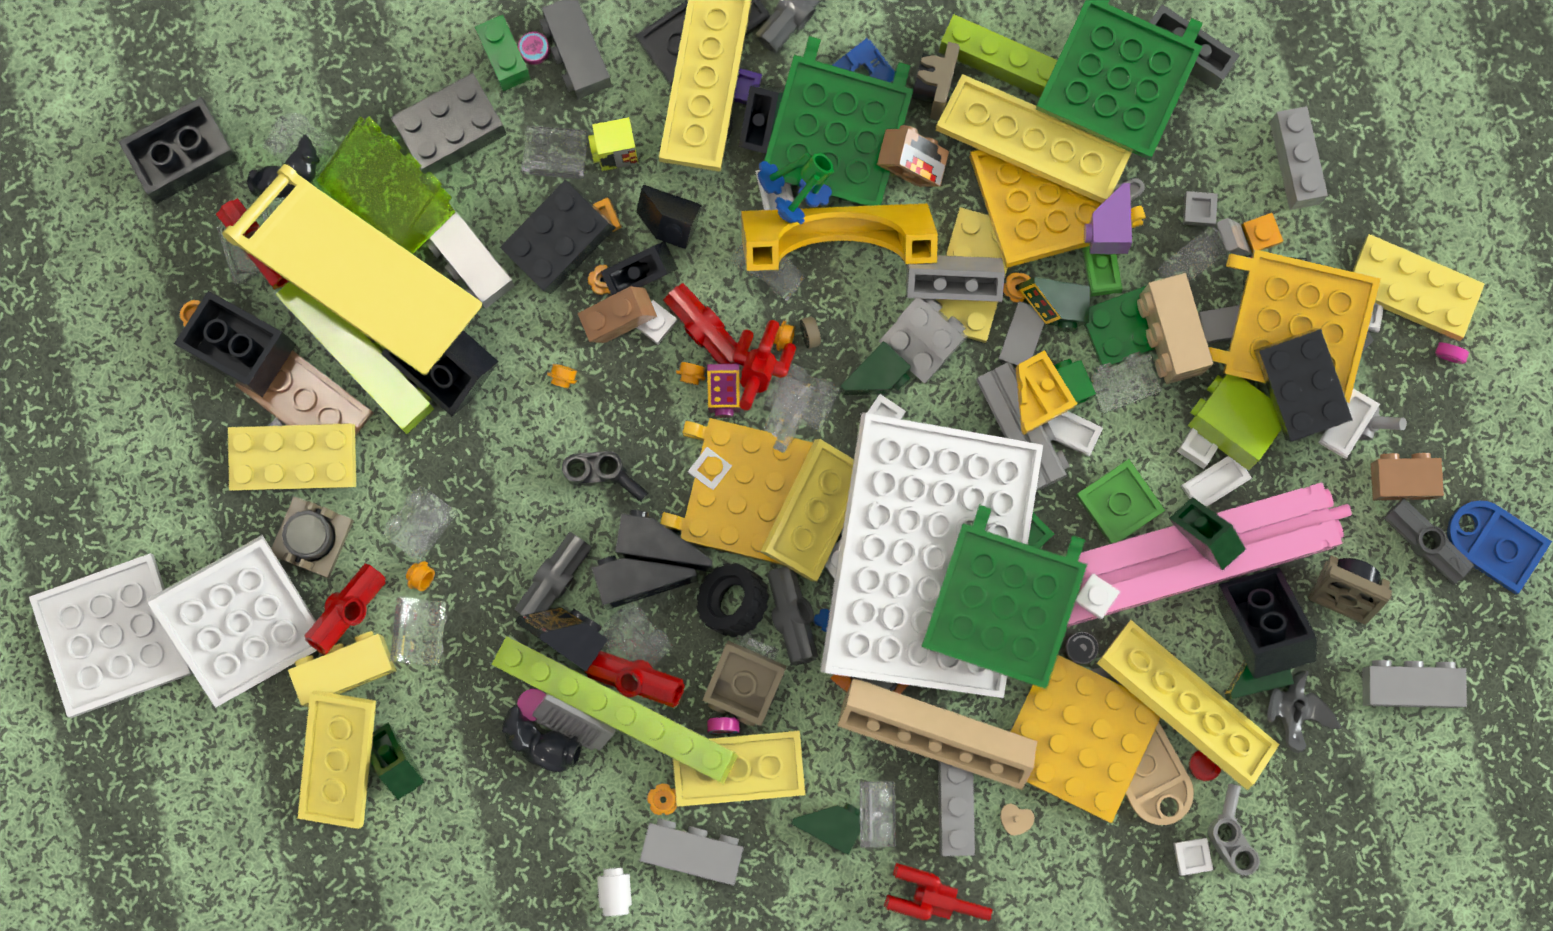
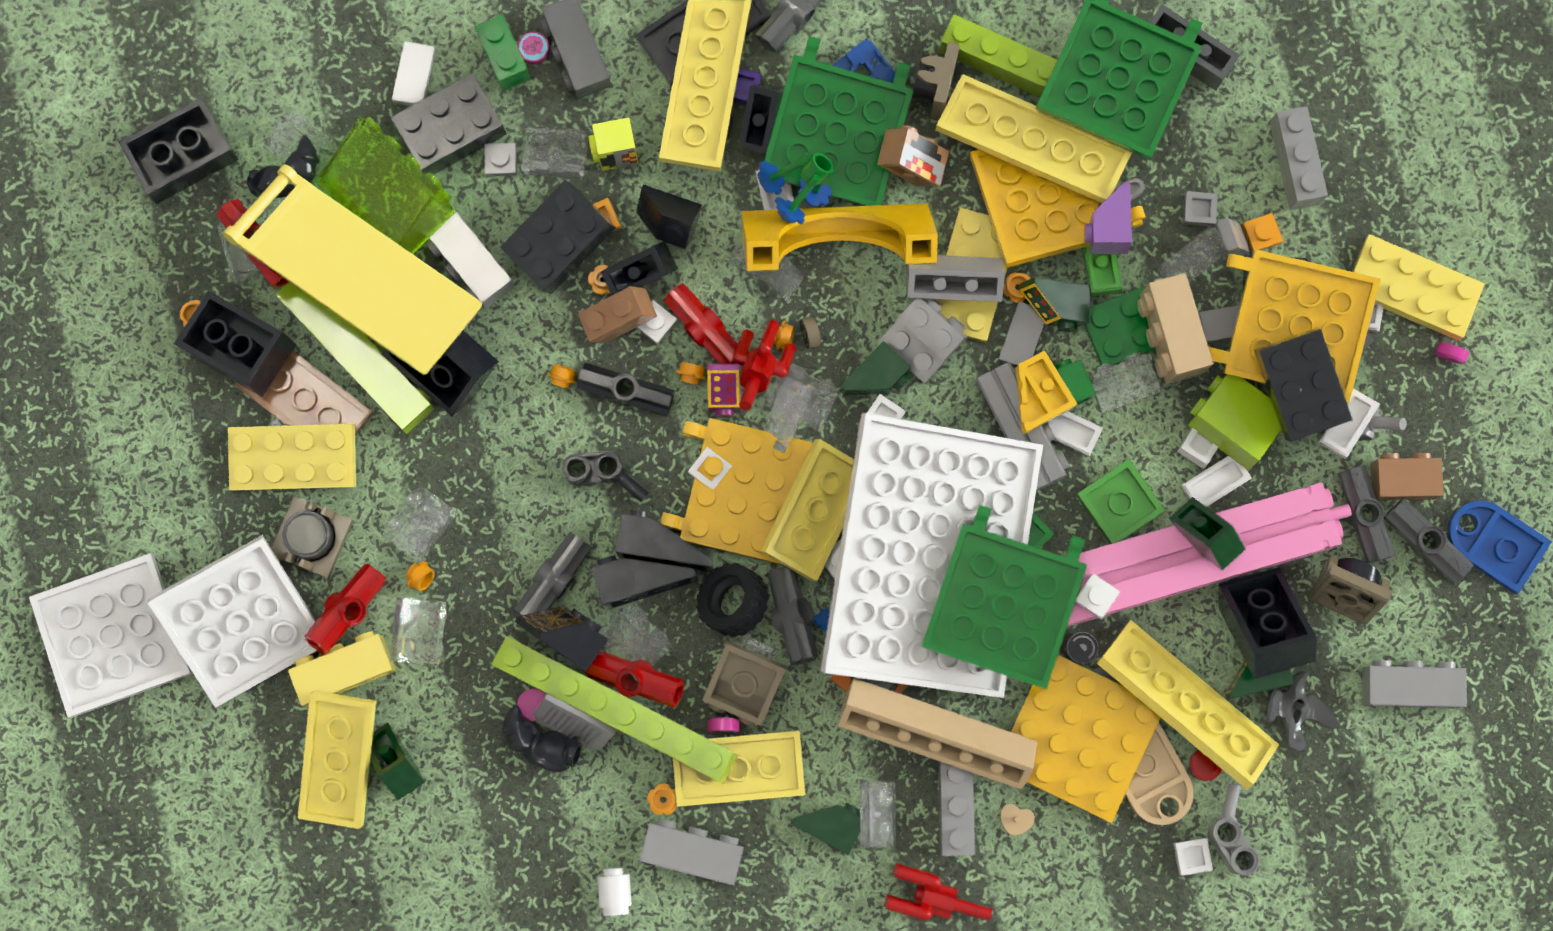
(413, 73): none -> white tile
(500, 159): none -> light grey plate
(606, 383): none -> black piece
(1373, 534): none -> dark grey piece

